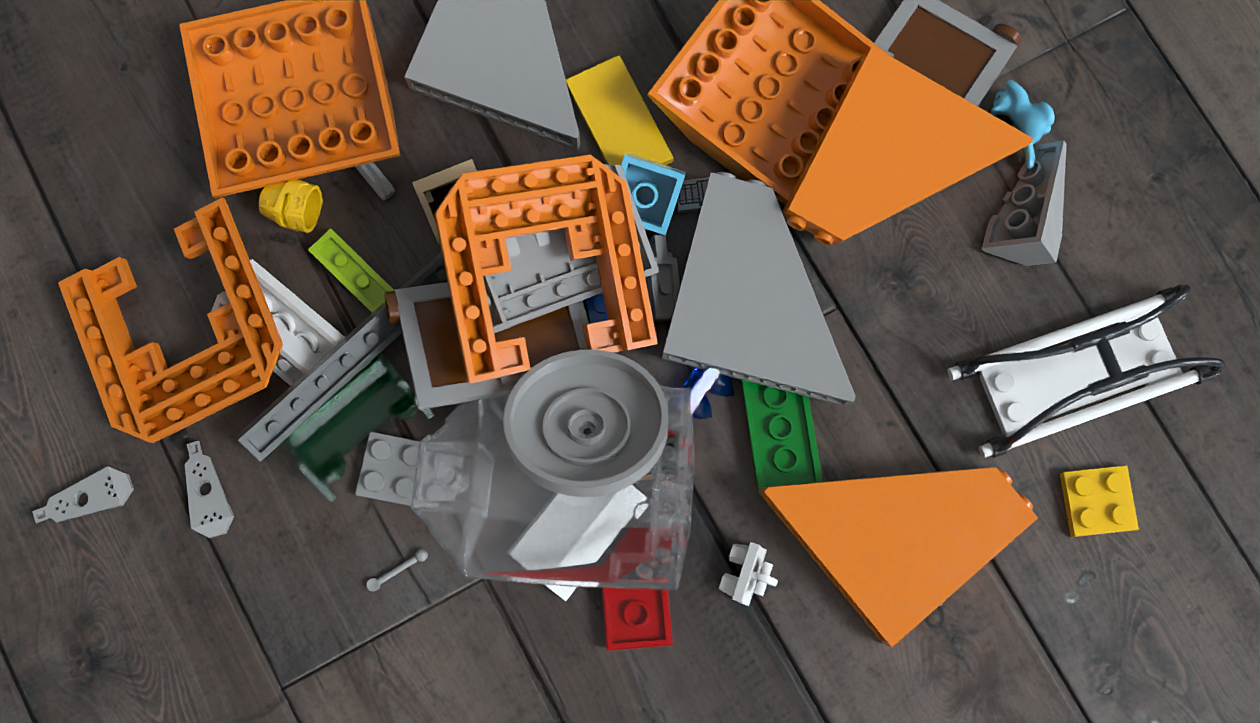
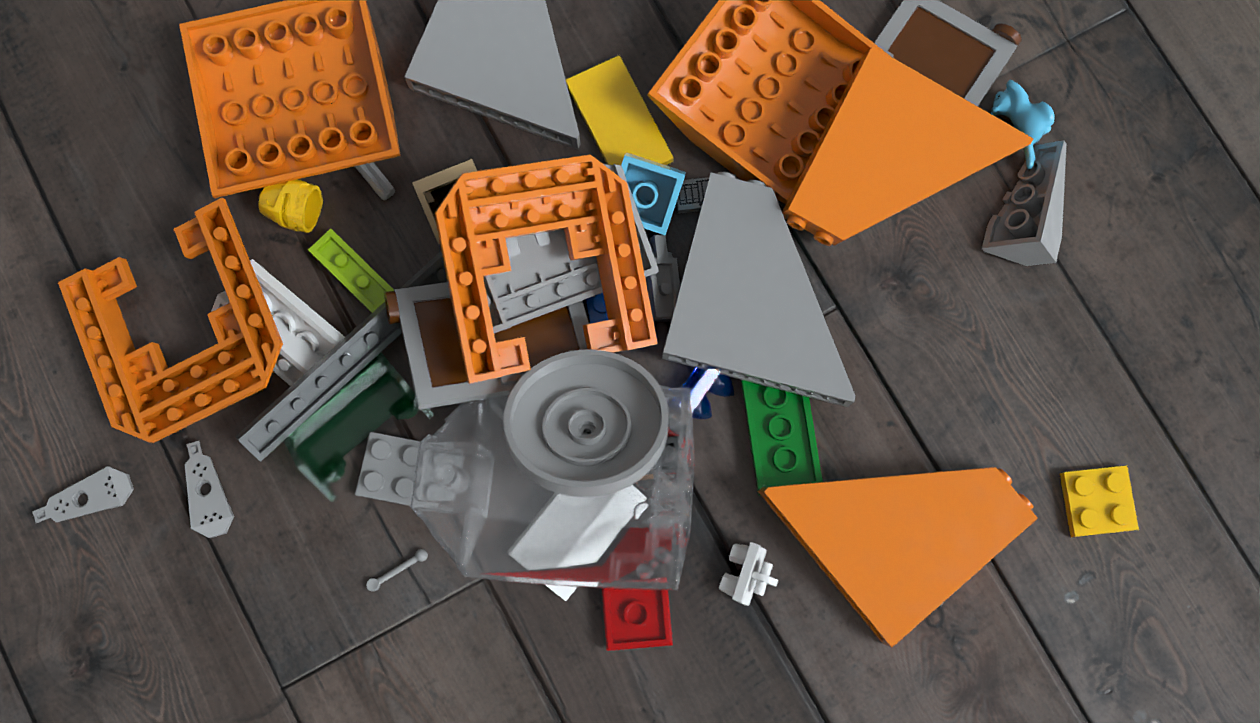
(1037, 384): white piece -> none

